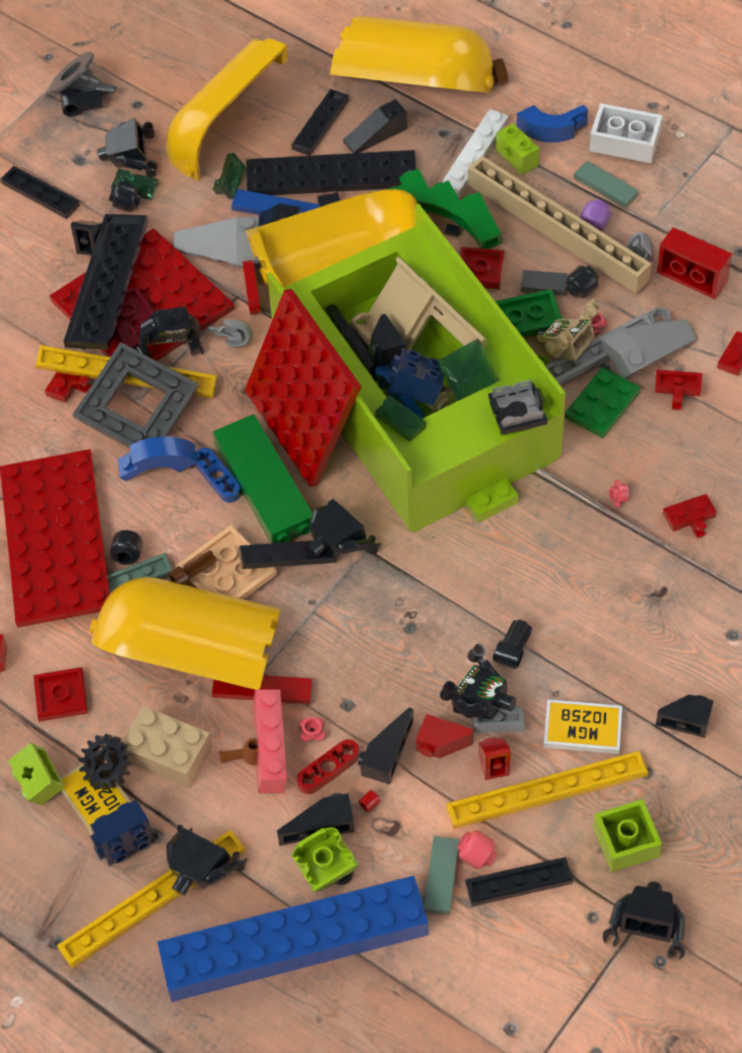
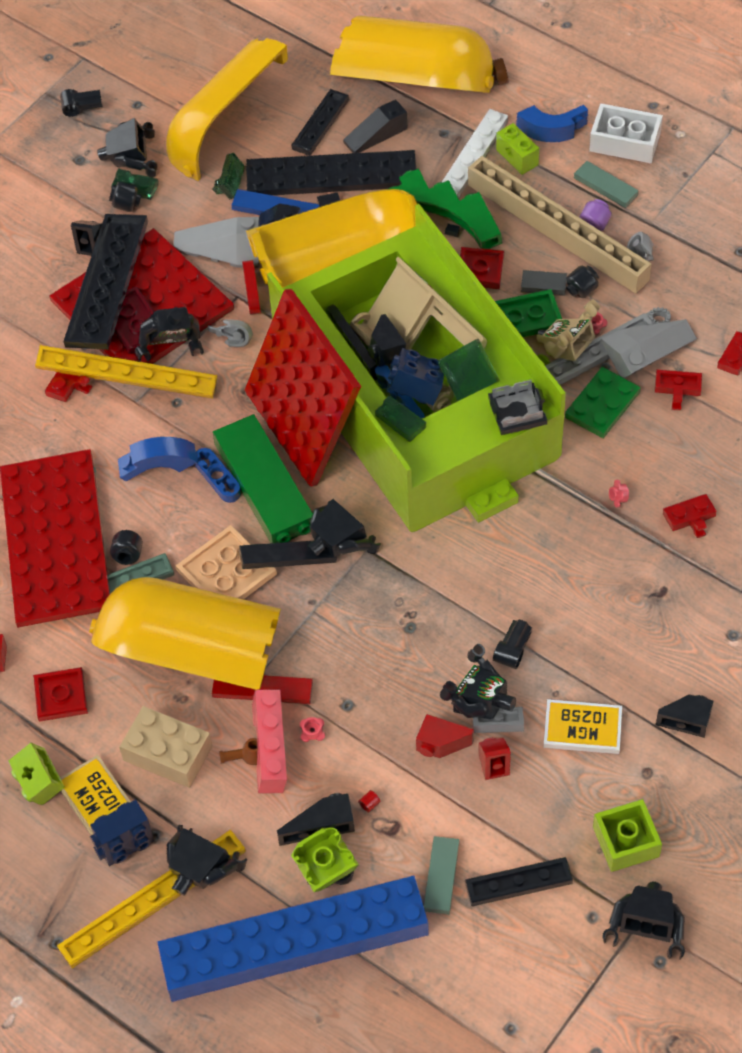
(40, 192): black tile -> none
(79, 77): dark grey piece -> none
(94, 761): black gear -> none
(125, 362): dark grey plate -> none
(183, 575): reddish brown piece -> none
(330, 756): red beam -> none
(385, 749): black slope -> none
(476, 849): coral head -> none
(546, 789): yellow tile -> none
(694, 263): red brick -> none

